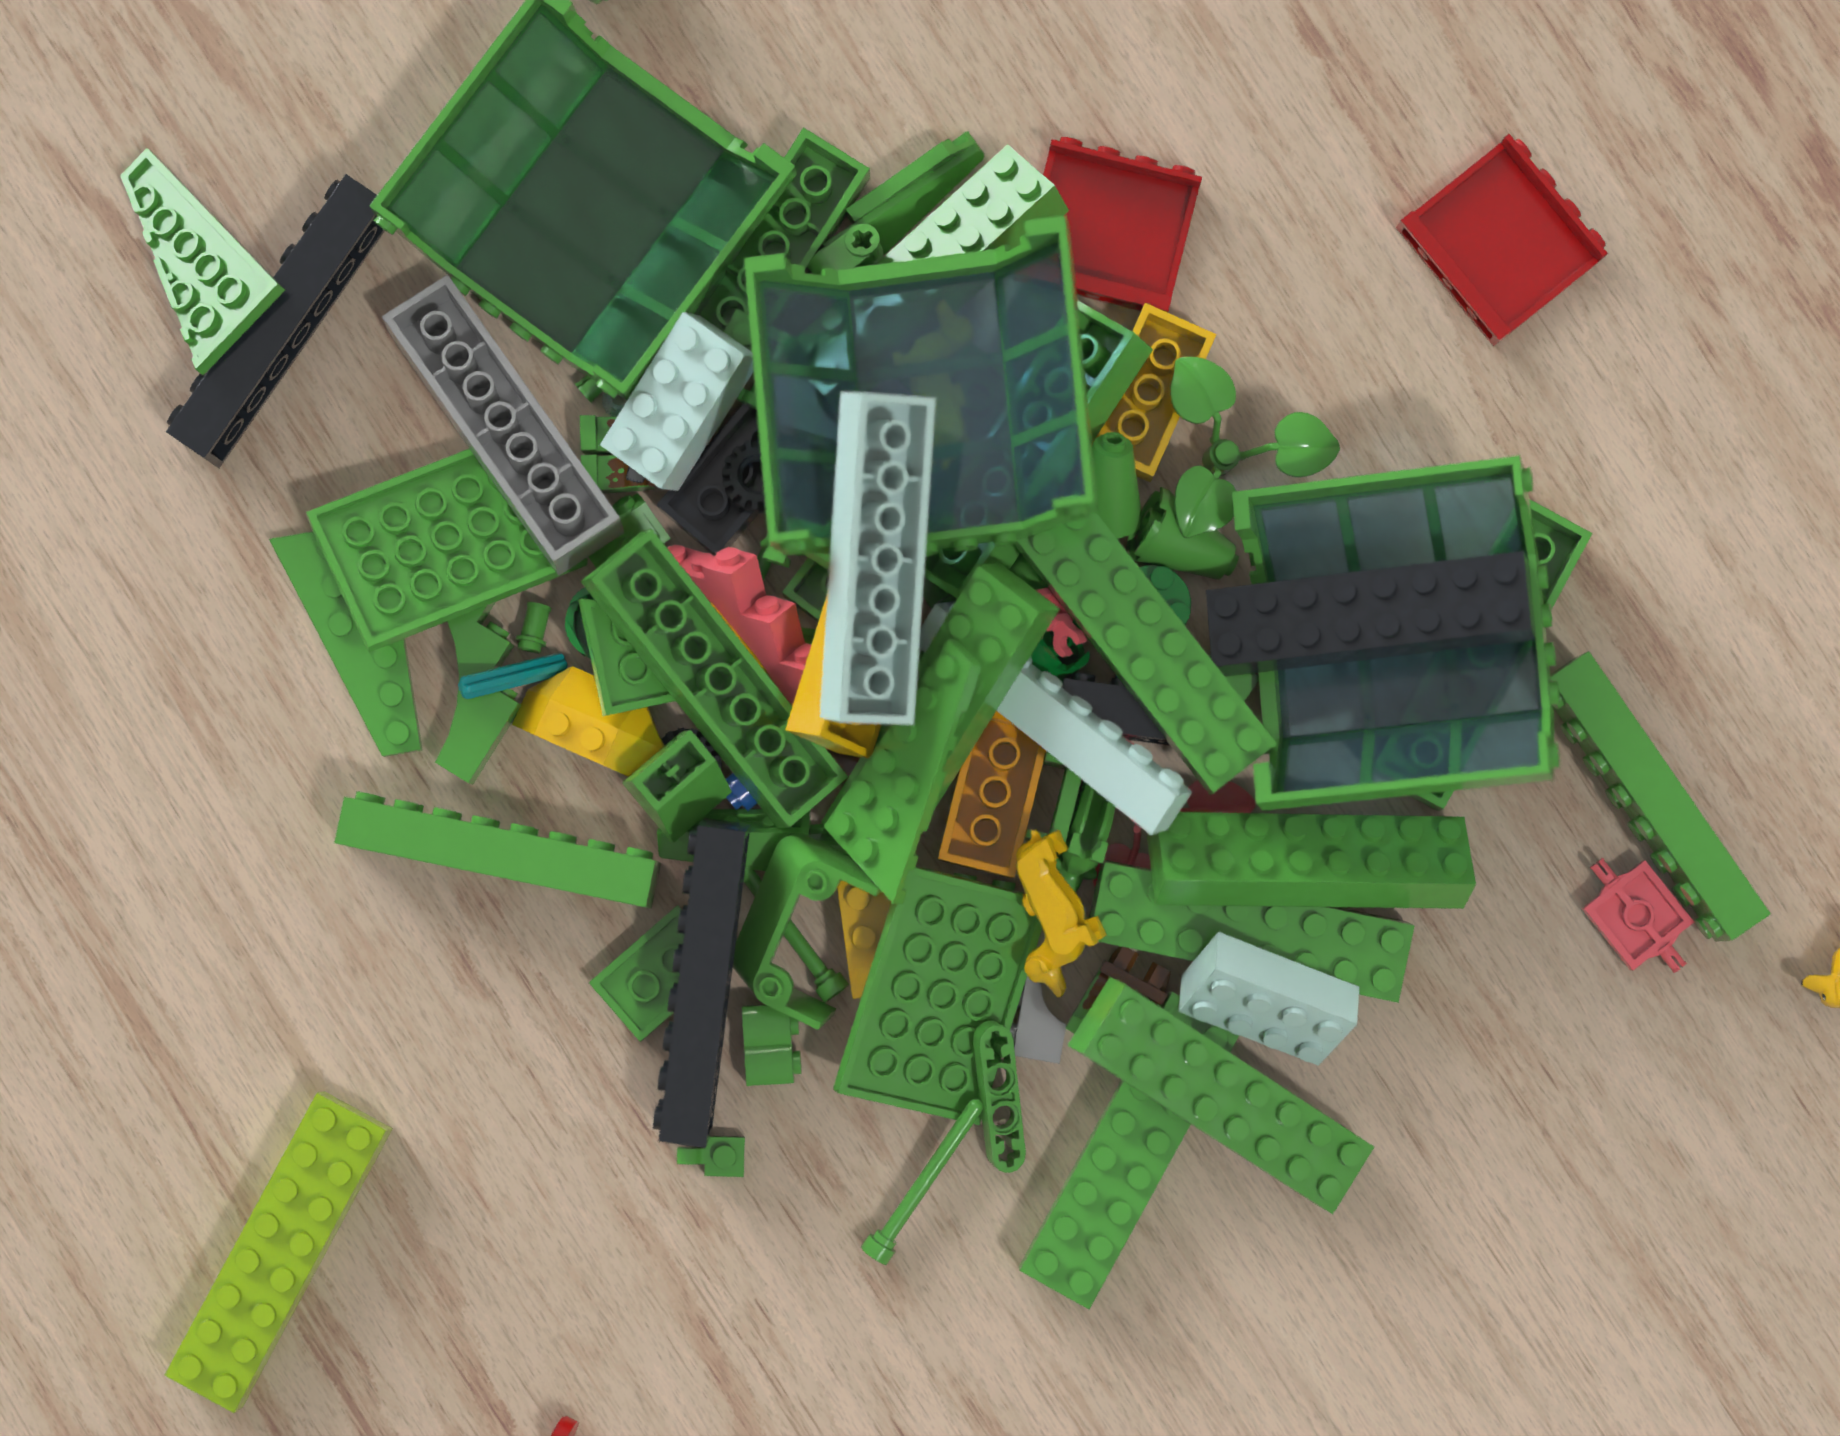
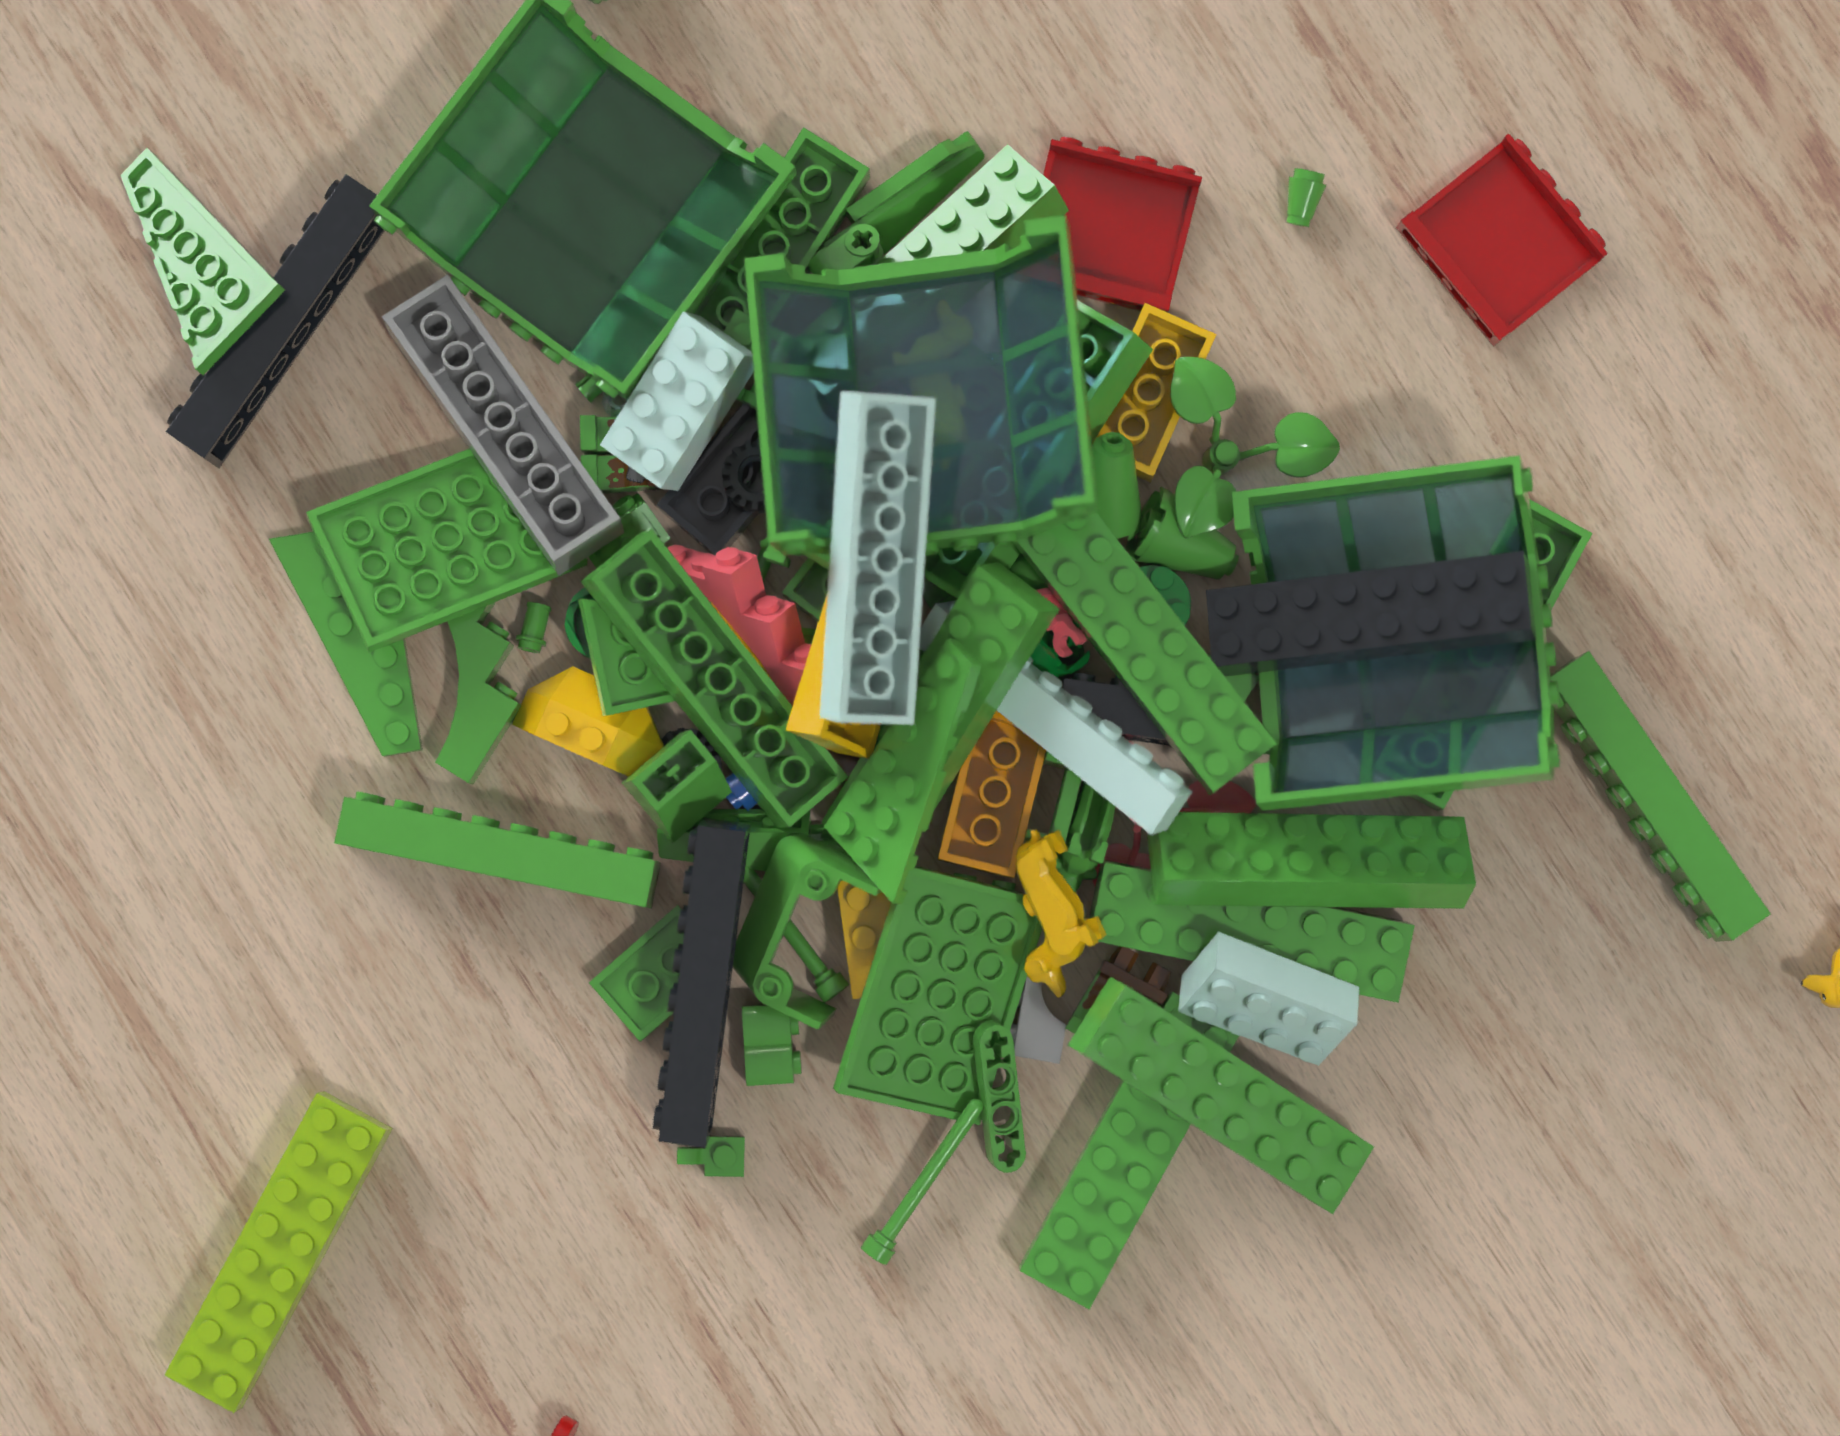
(511, 675): teal axle -> none
(1304, 196): none -> bright green cone
(1638, 915): coral plate -> none

